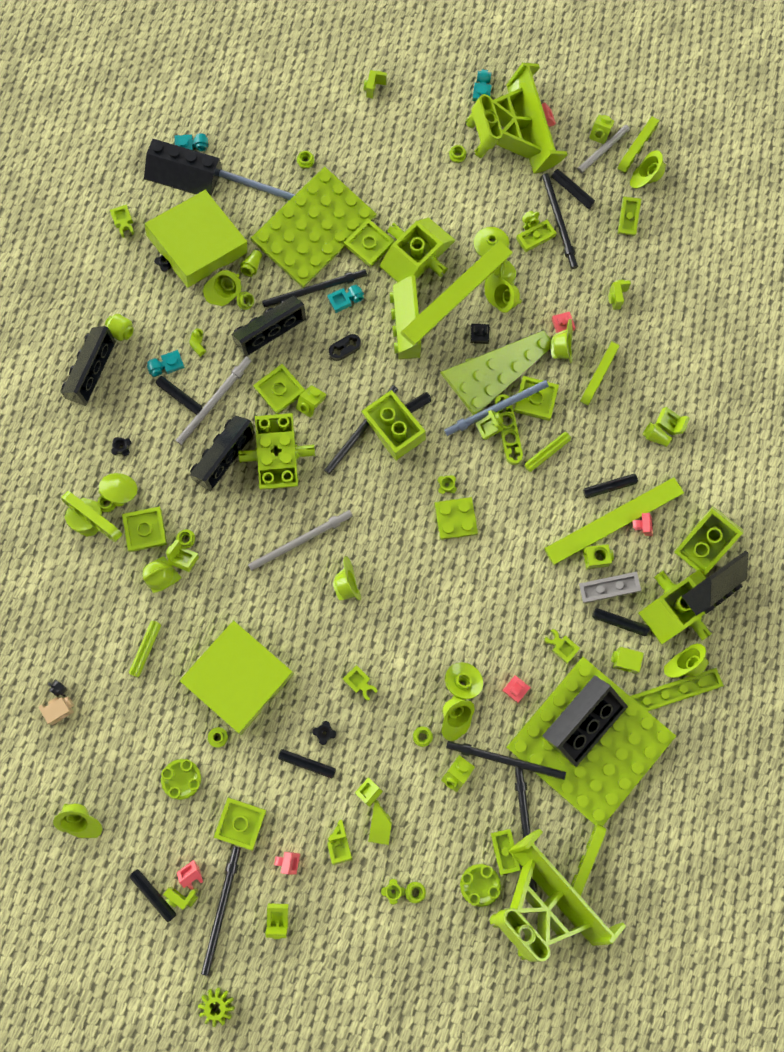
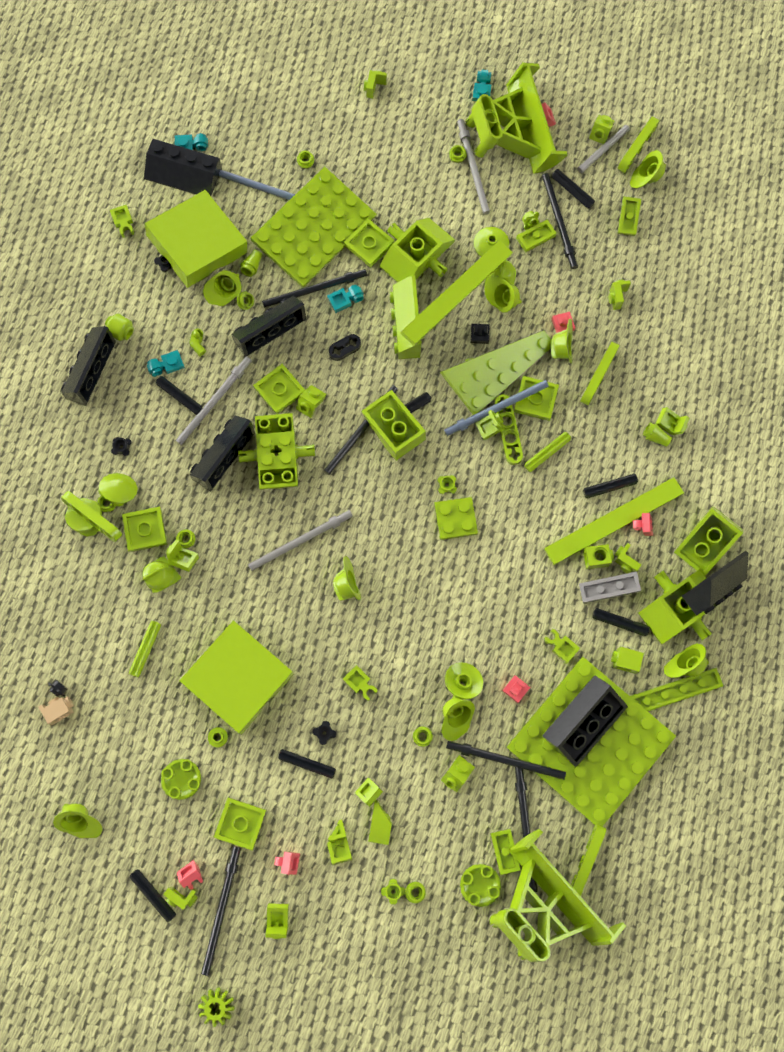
(465, 138): none -> light grey bar
(627, 564): none -> lime bracket

